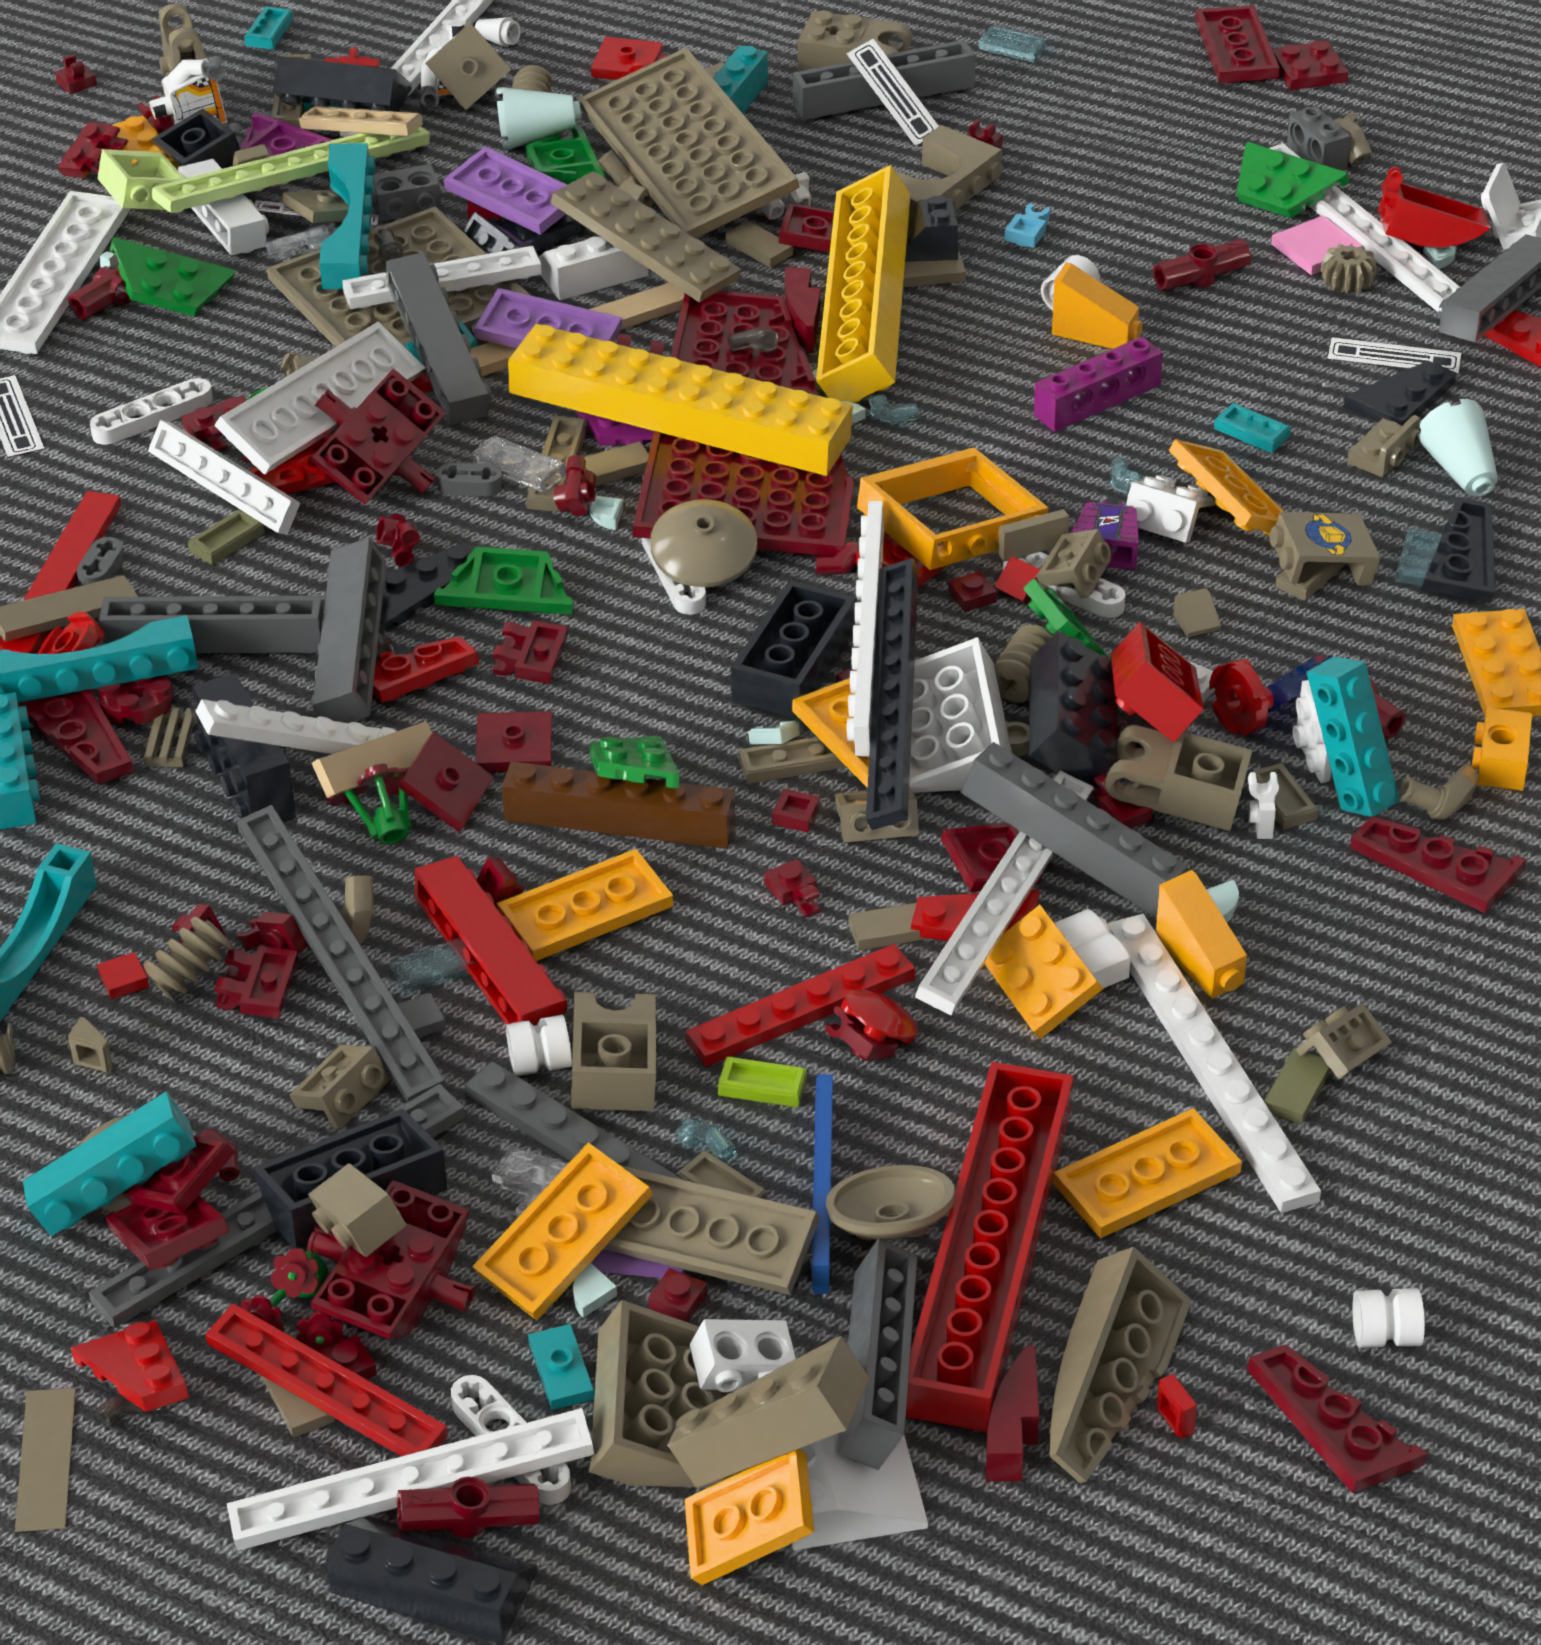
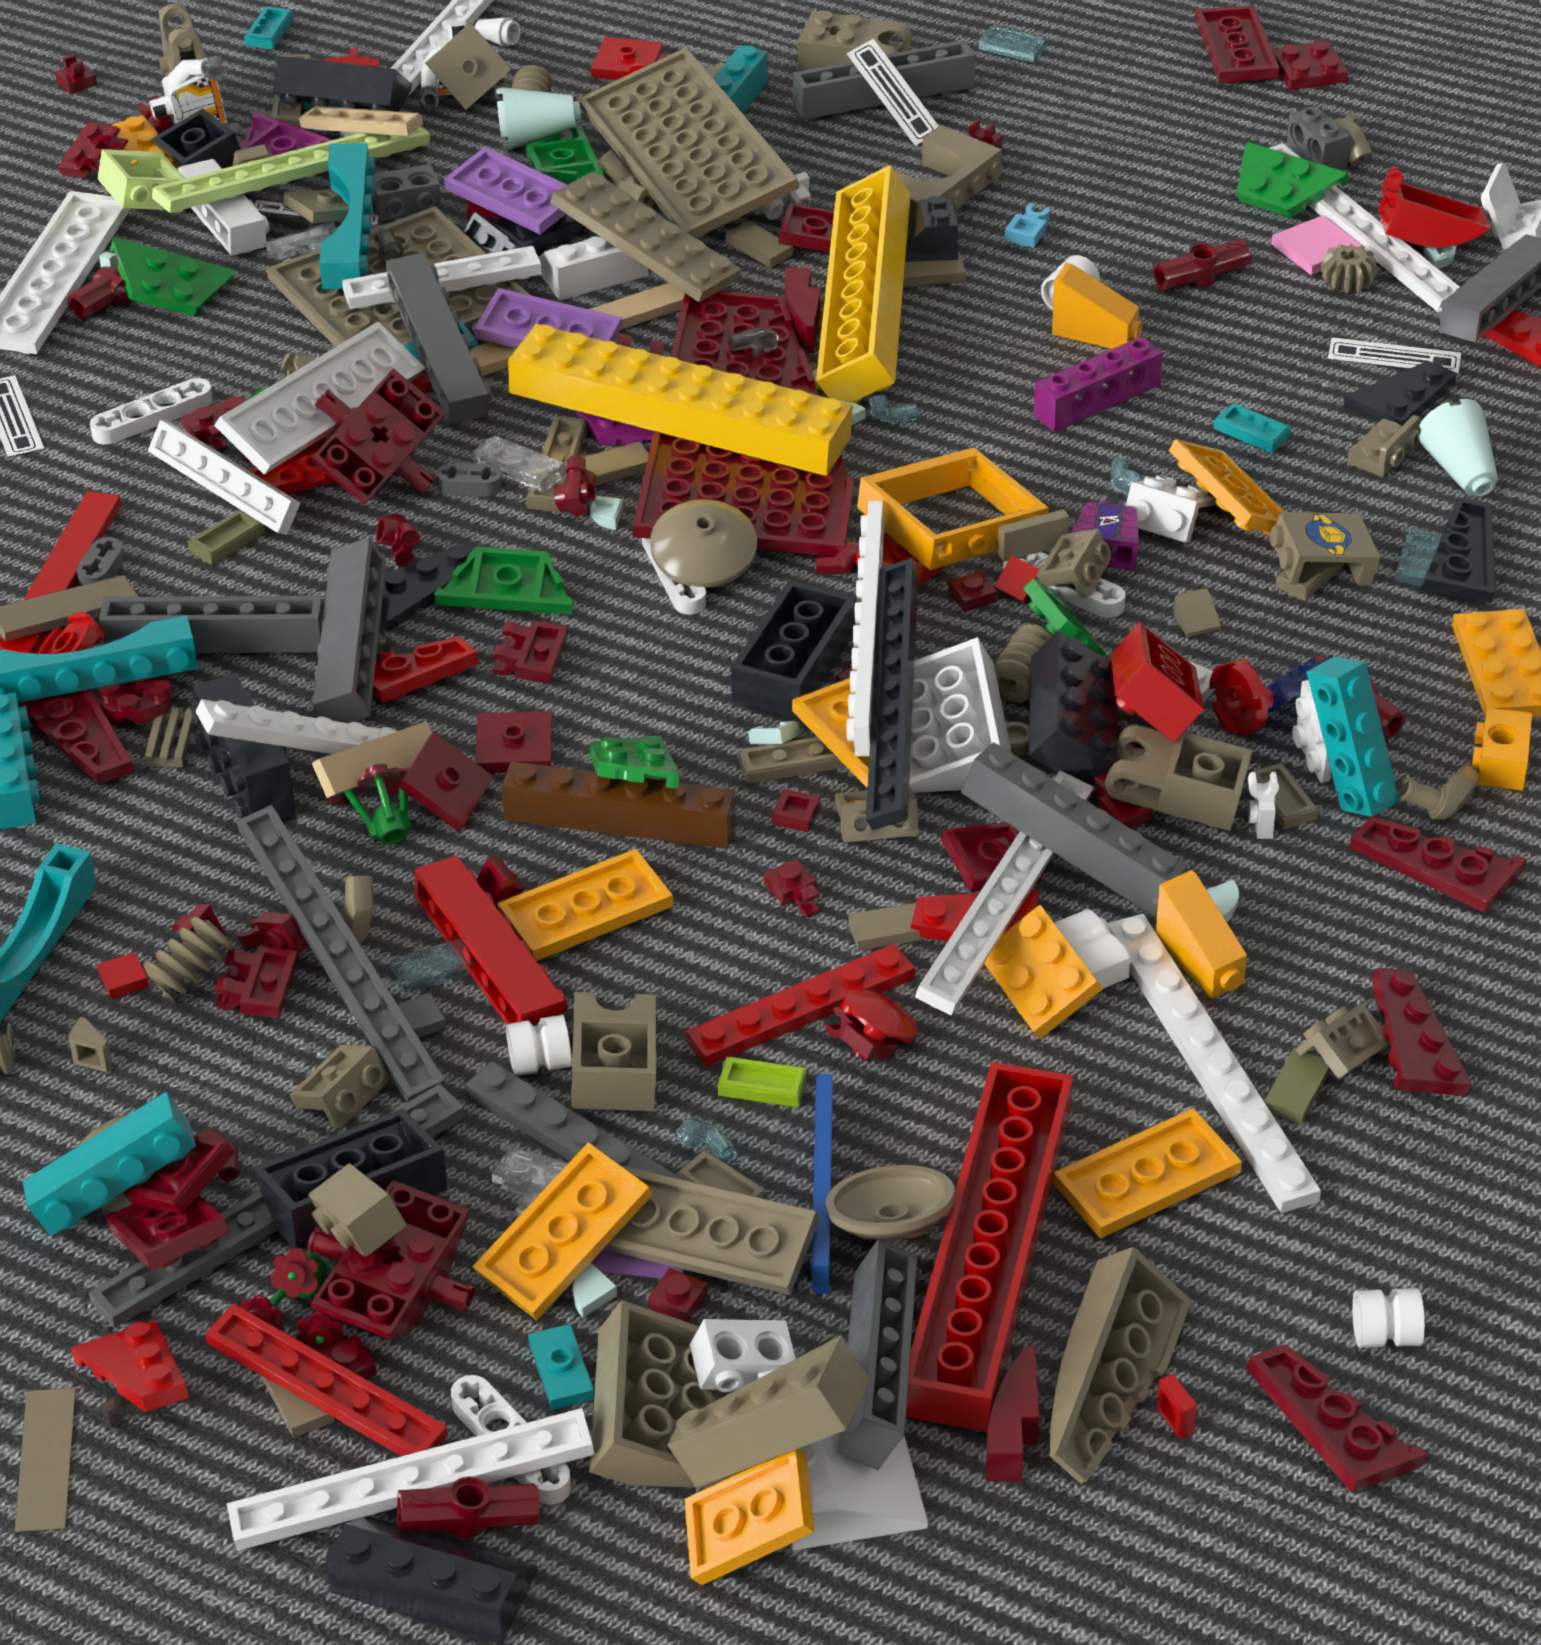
(1417, 1040): none -> dark red wing

